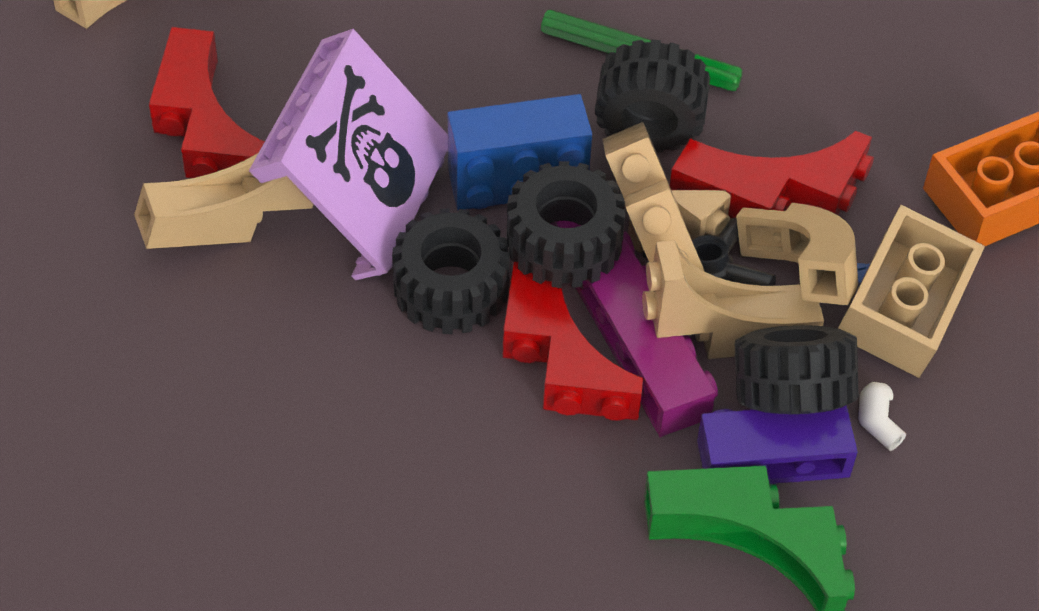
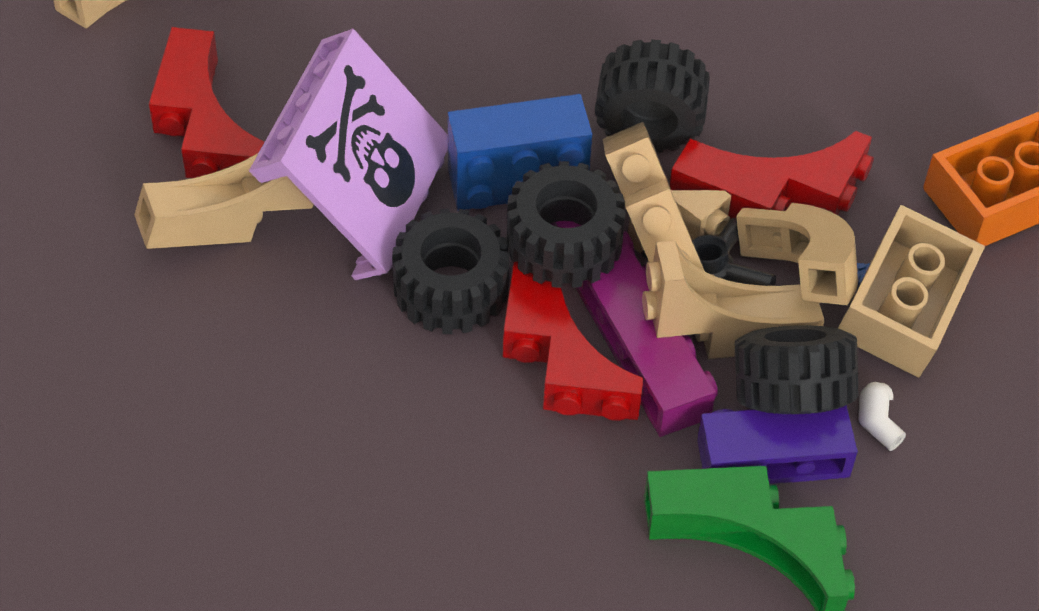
(608, 39): green axle -> none

